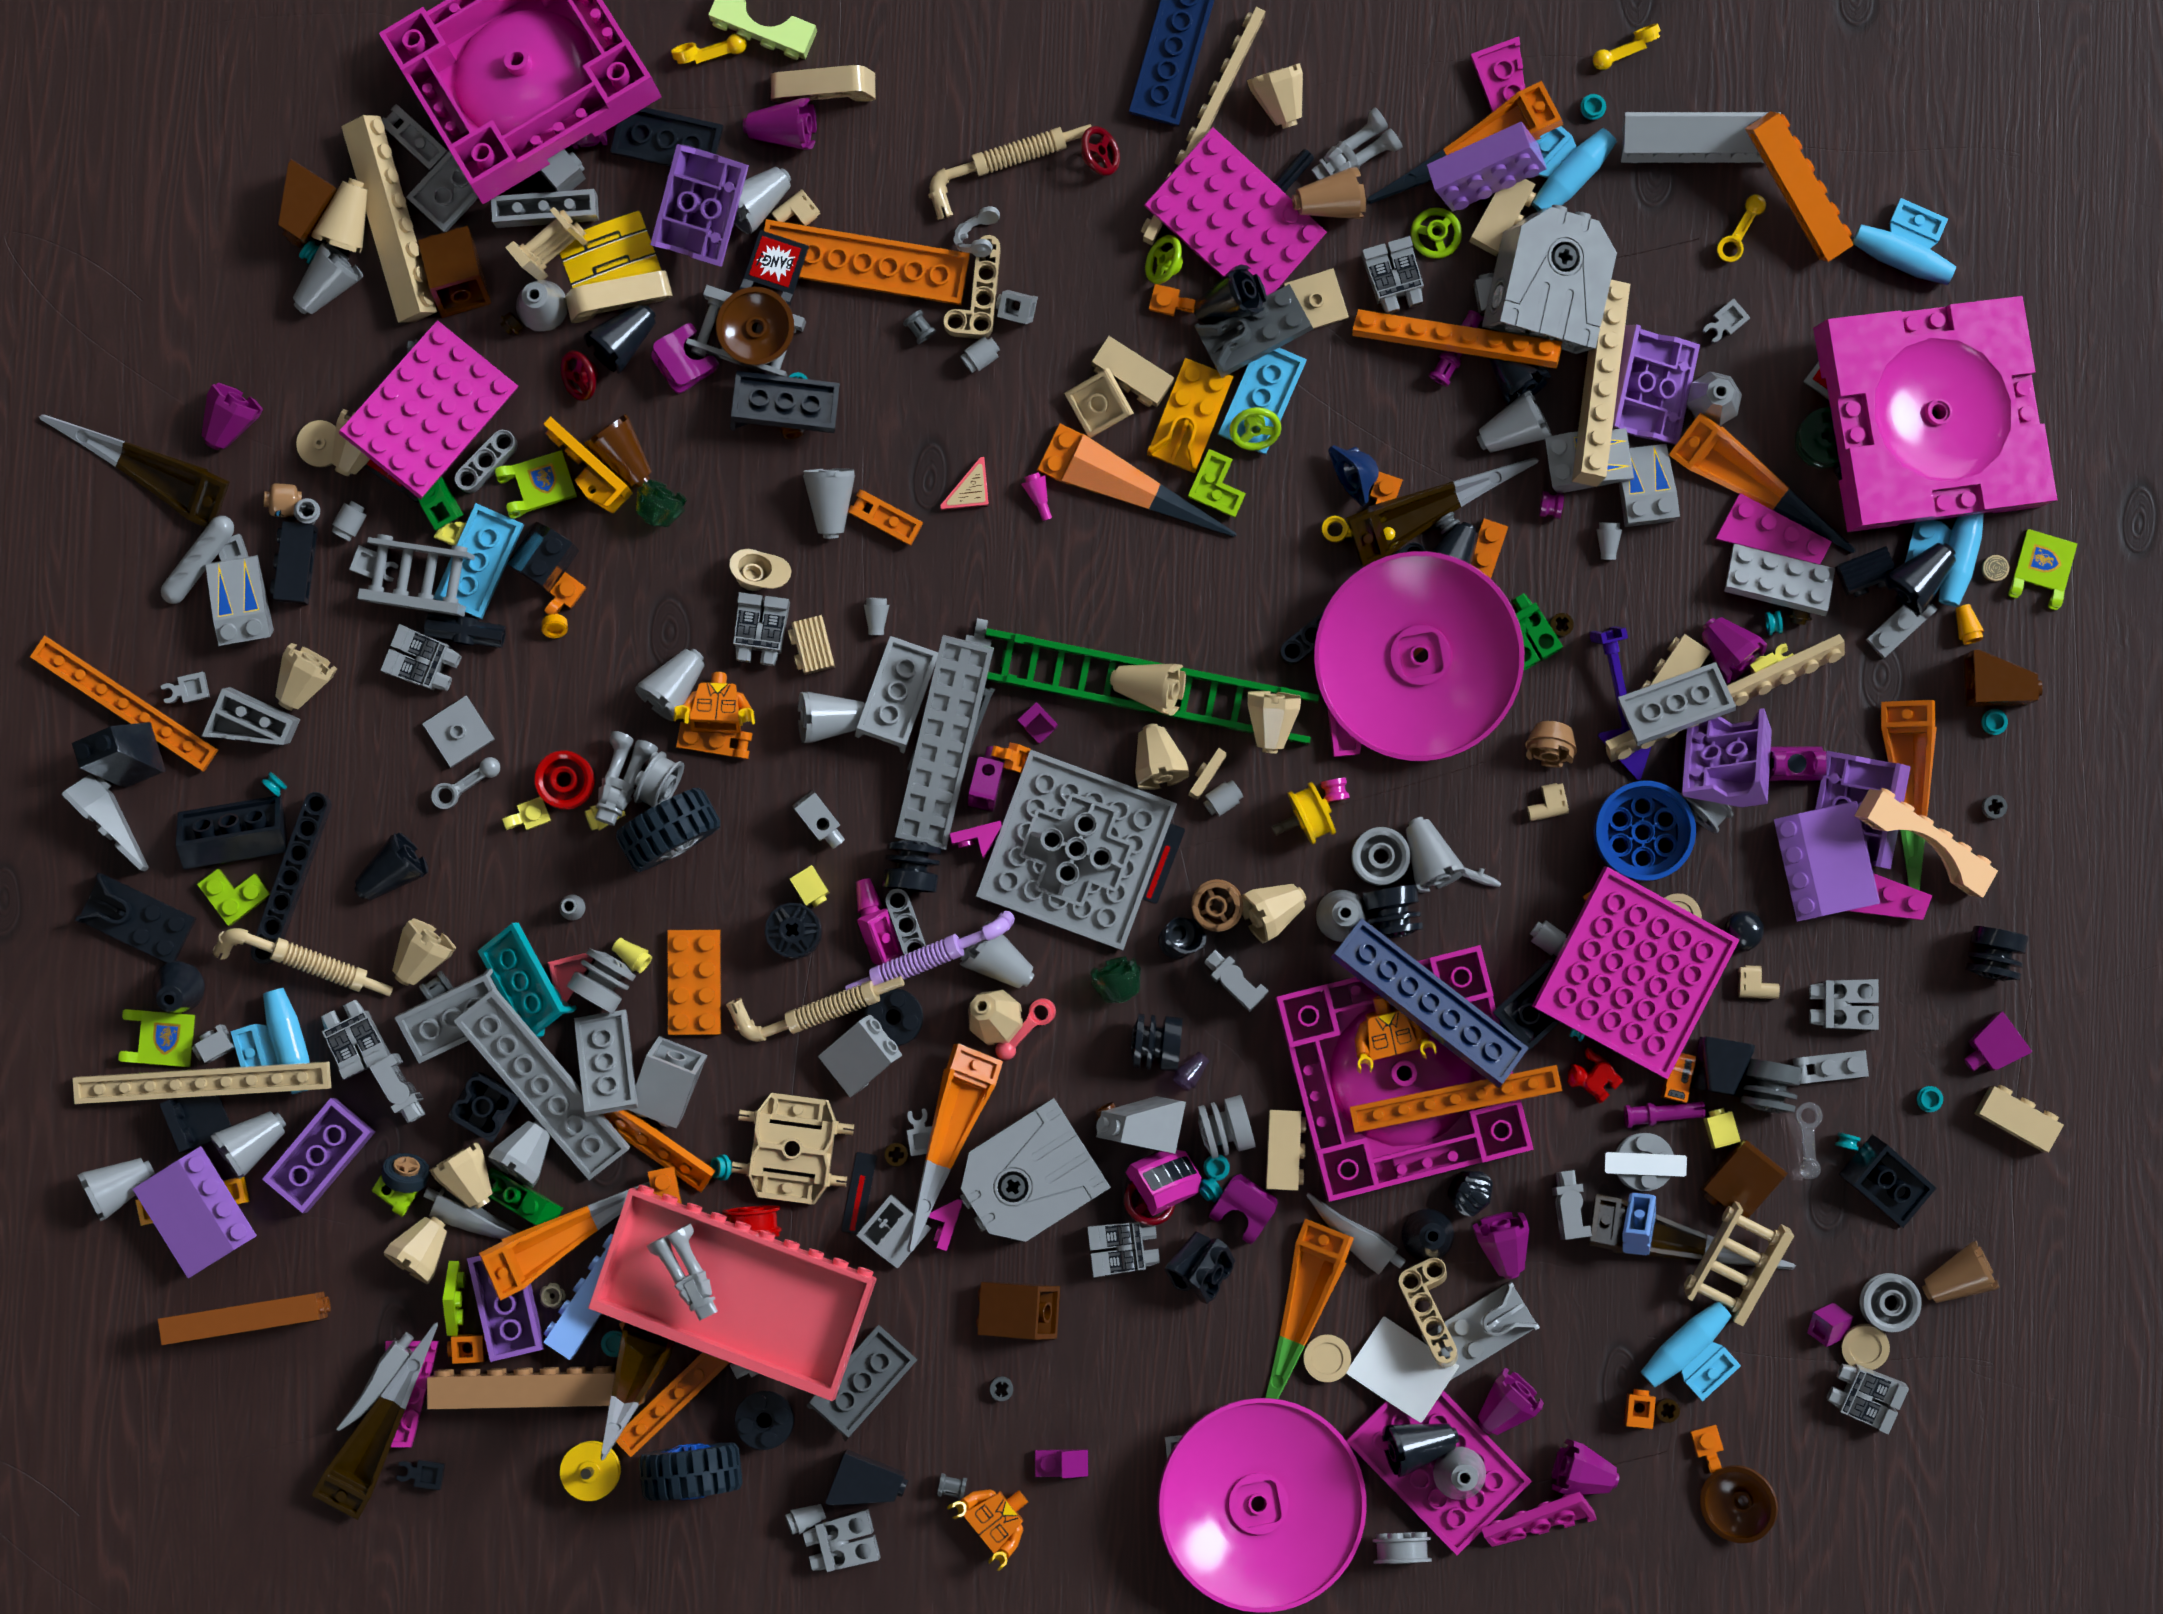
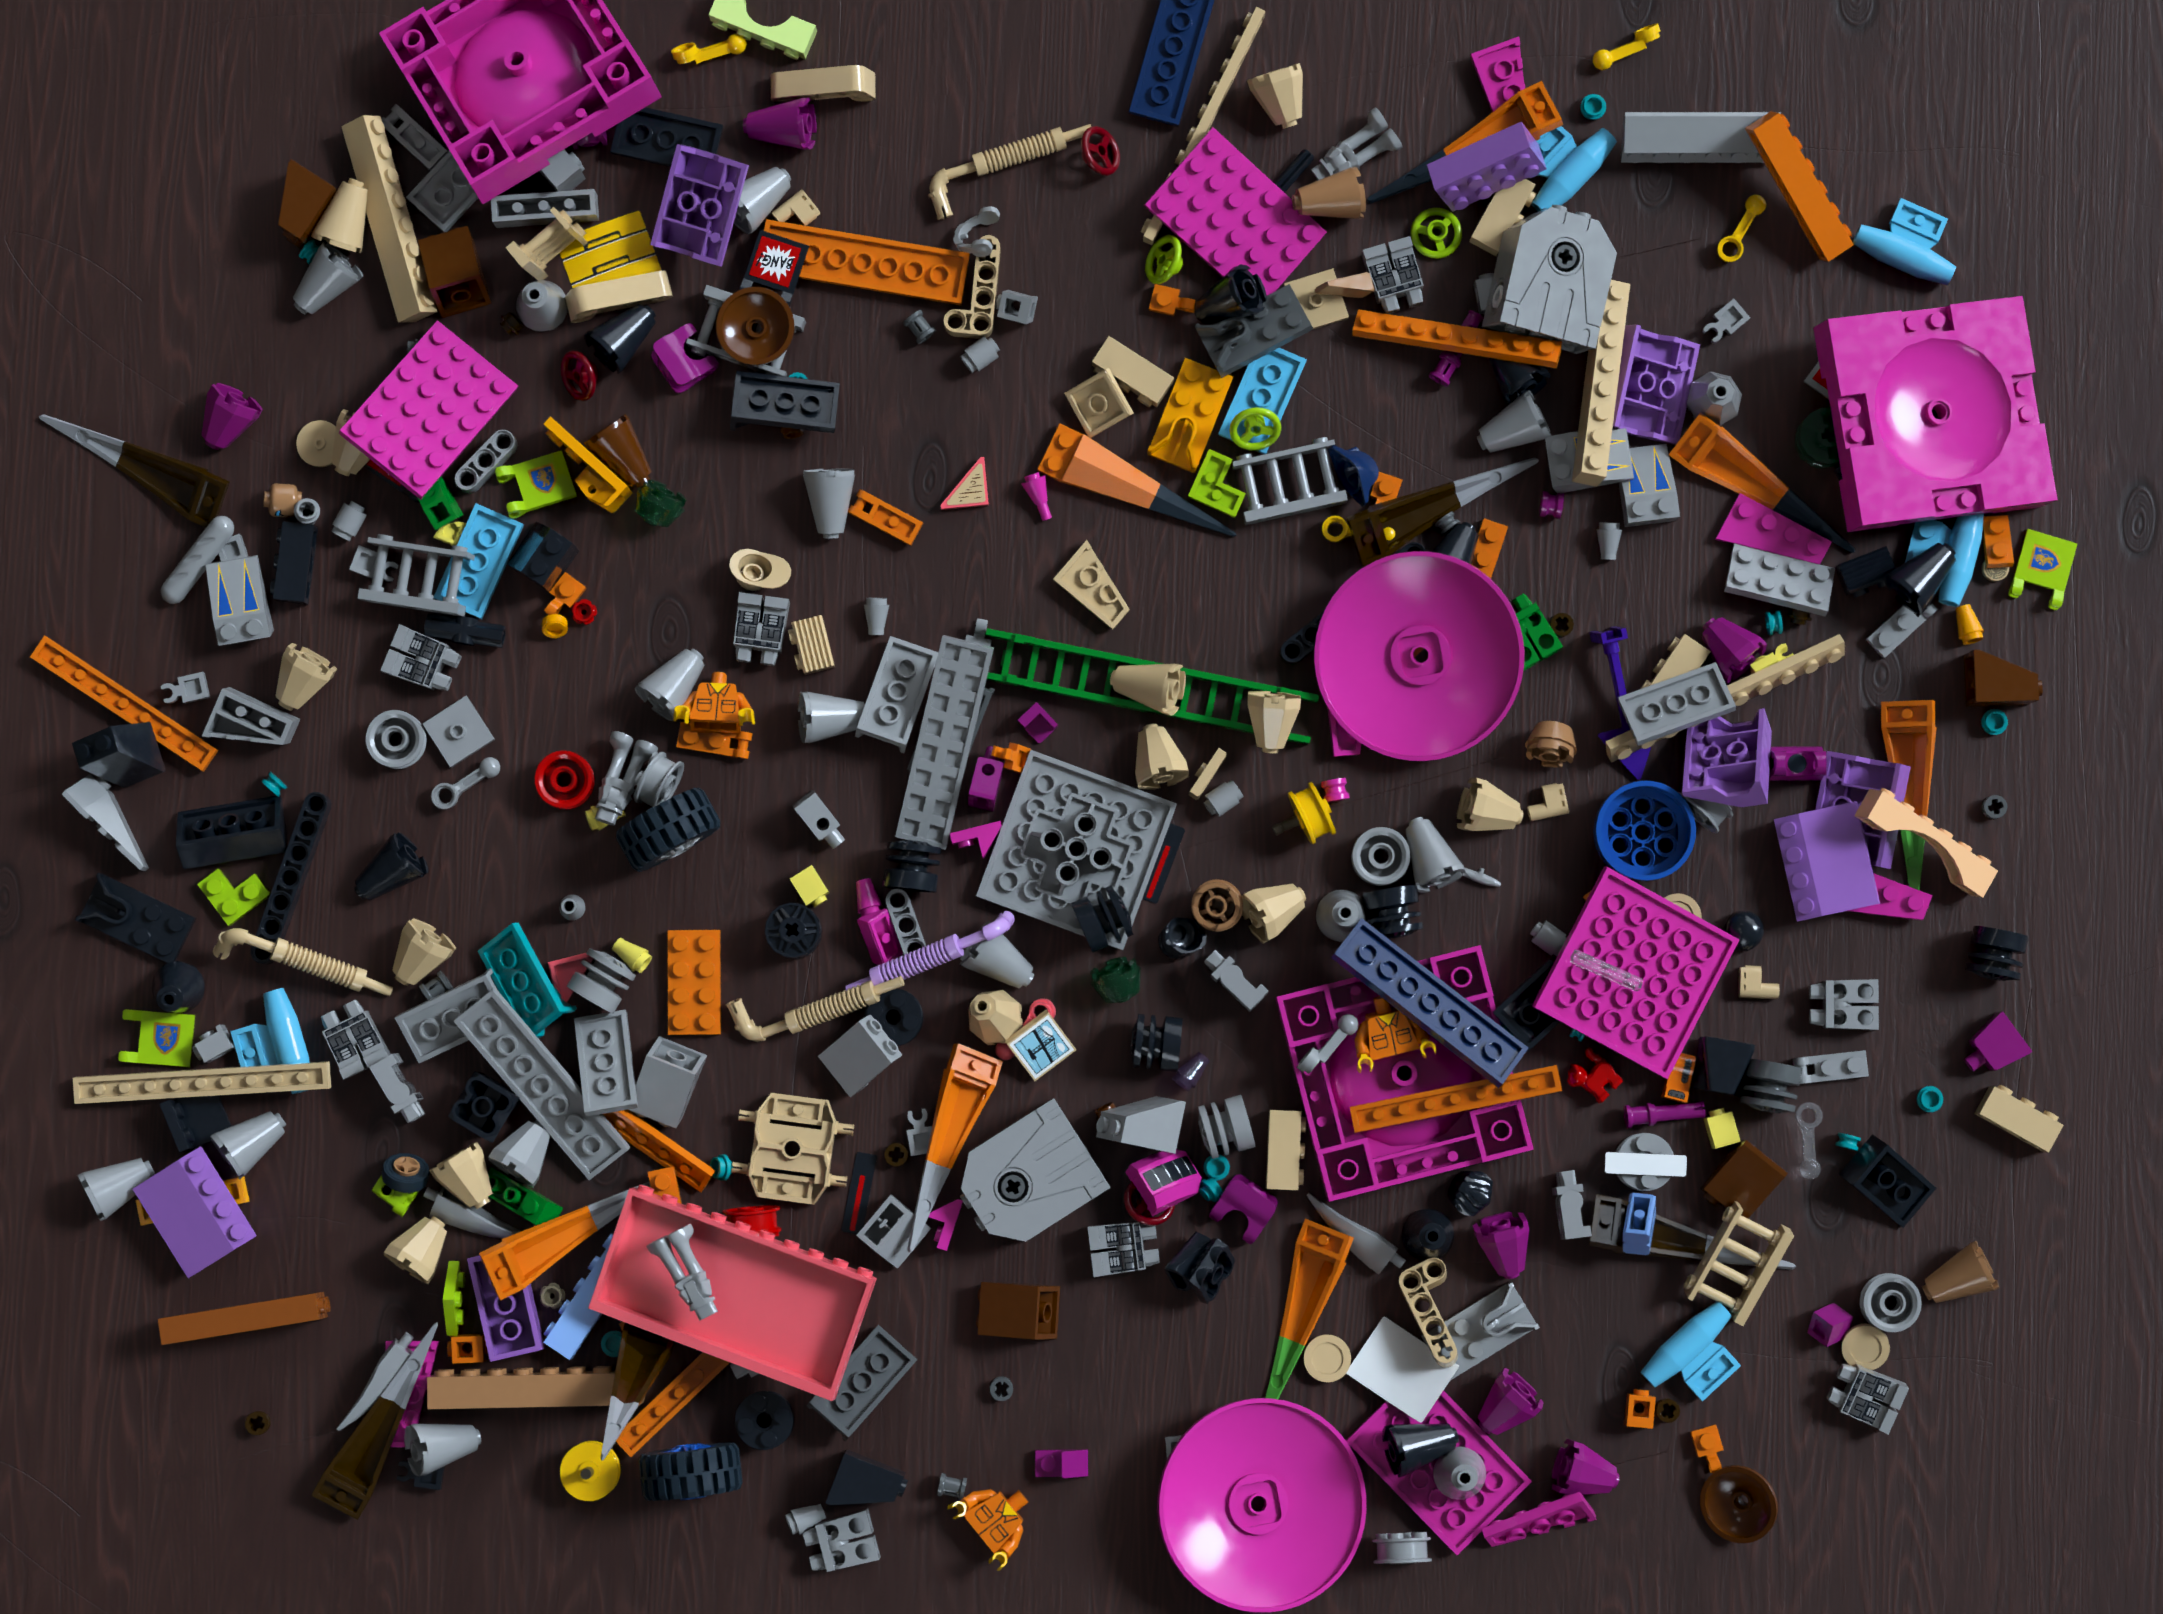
(266, 1420): none -> dark brown bush
(318, 1155): medium lavender brick -> none
(384, 727): none -> light grey wheel
(438, 1445): none -> light grey cone
(532, 814): light yellow plate -> none
(577, 609): none -> red plate
(1040, 1045): none -> tile
(1092, 587): none -> tan wing
(1102, 918): none -> black wheel
(1281, 506): none -> light grey fence
(1346, 1026): none -> light grey piece
(1350, 286): none -> medium nougat slope
(1487, 808): none -> tan cone
(1606, 970): none -> clear axle
(1997, 542): none -> orange plate

